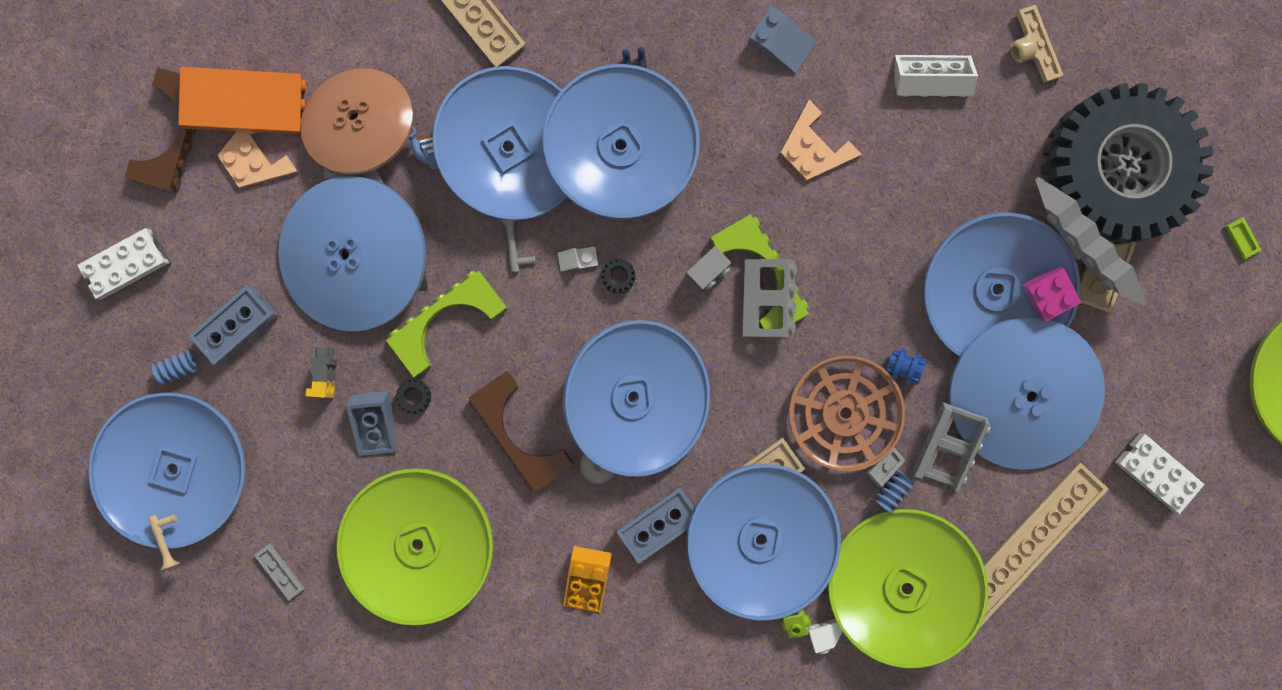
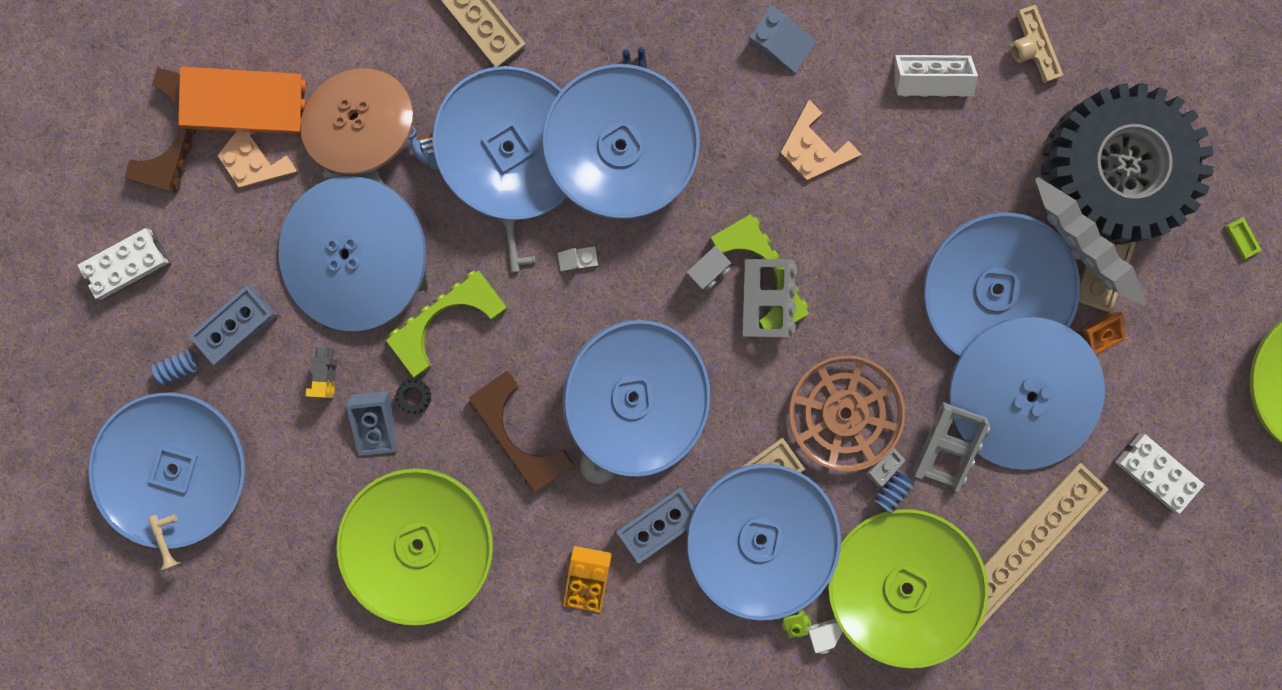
(279, 572): light grey tile -> none
(618, 264): black tyre -> none
(906, 366): blue piece -> none
(1051, 293): dark pink brick -> none
(1104, 332): none -> orange slope

